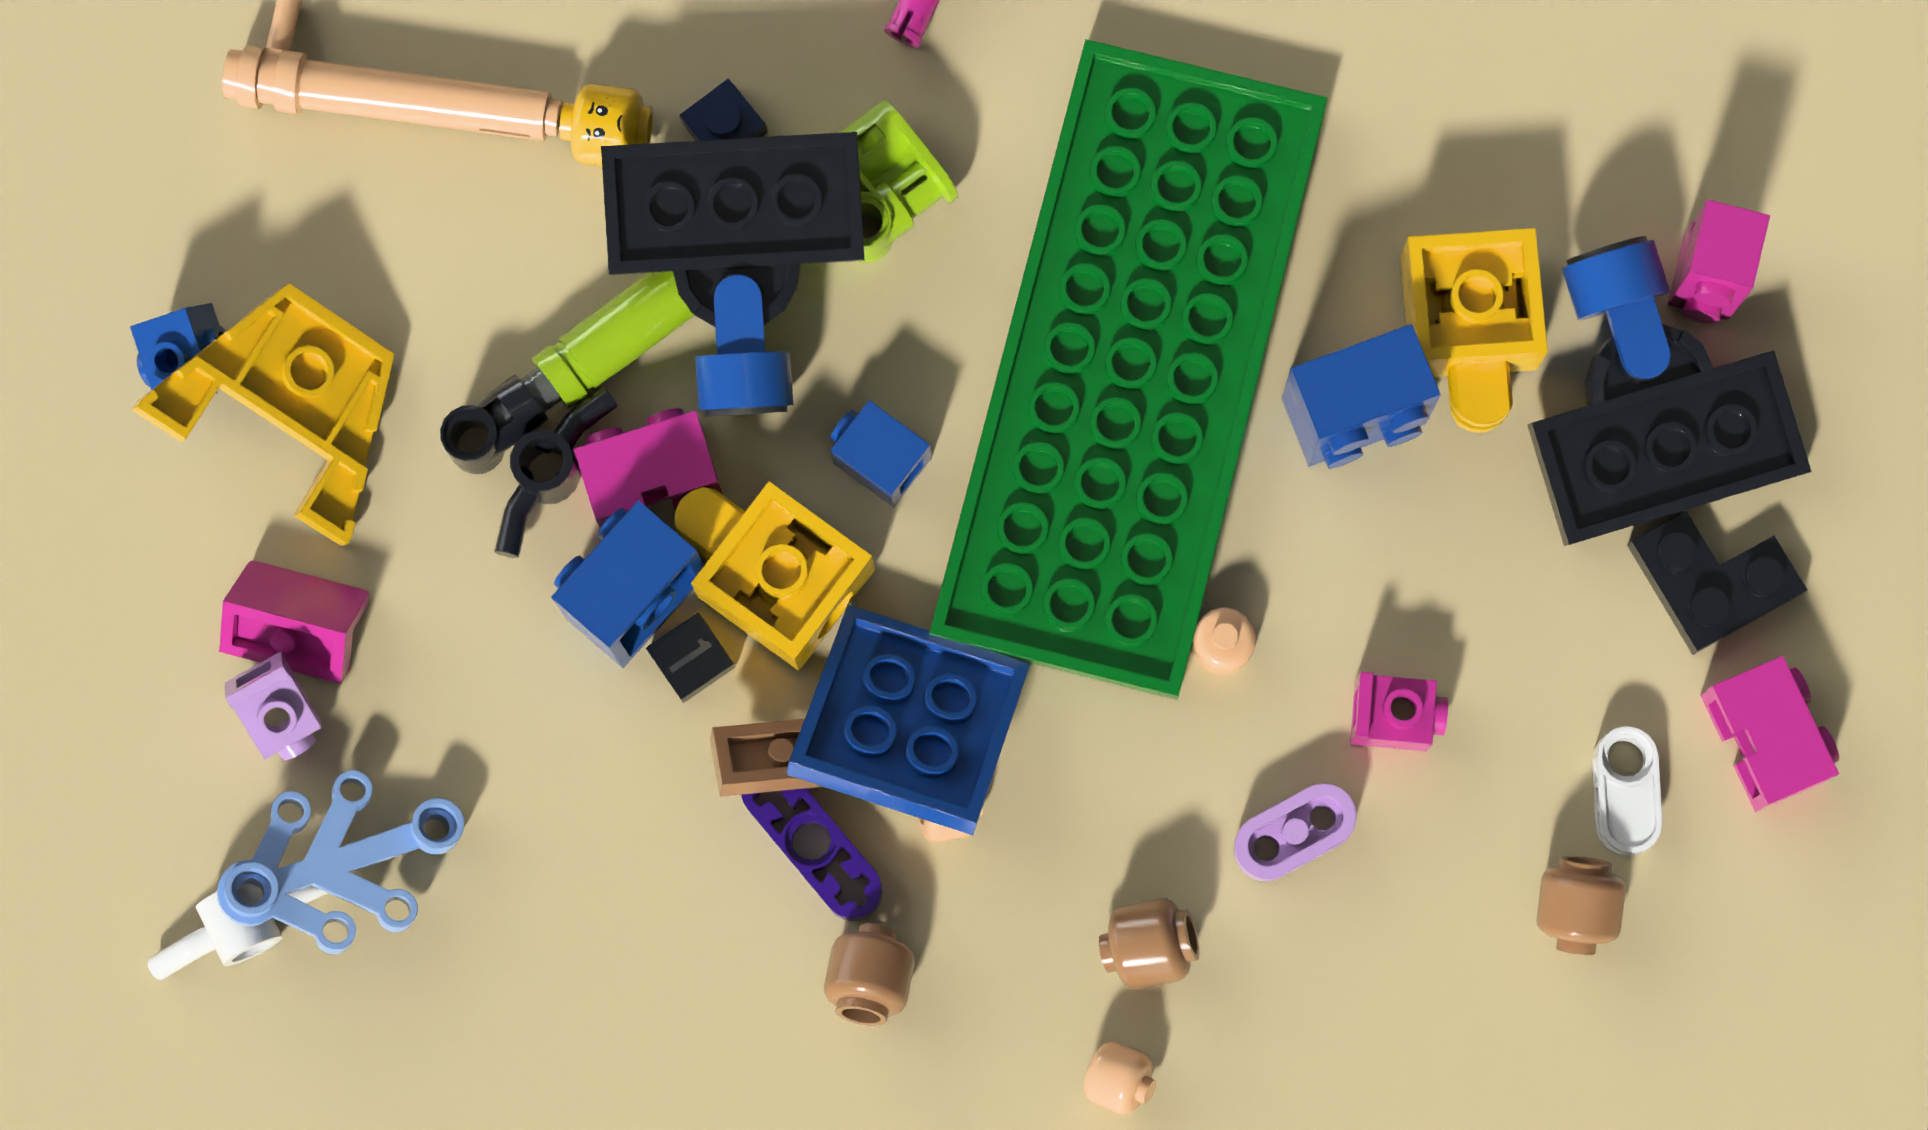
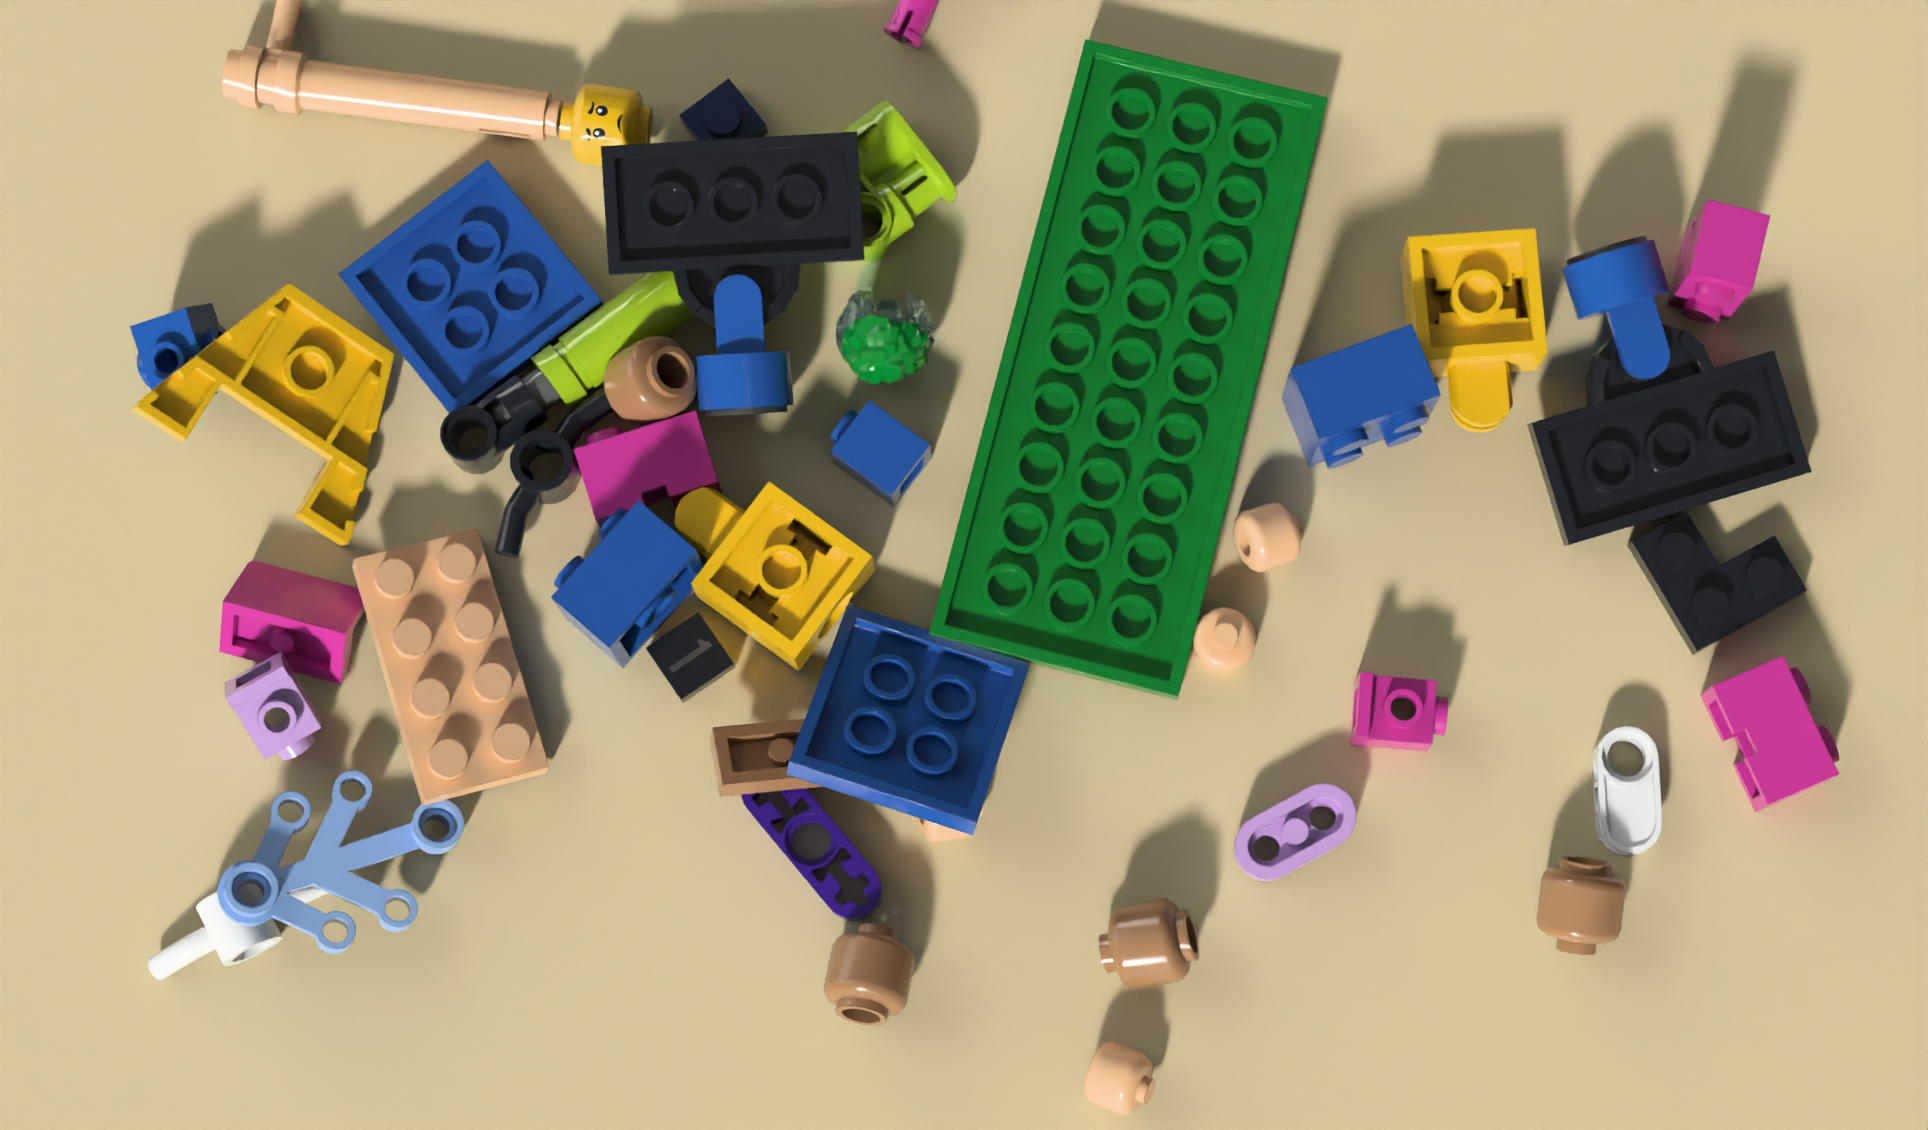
(450, 666): none -> light nougat plate
(471, 289): none -> blue plate
(650, 380): none -> medium nougat head
(881, 343): none -> green piece
(1267, 536): none -> light nougat piece

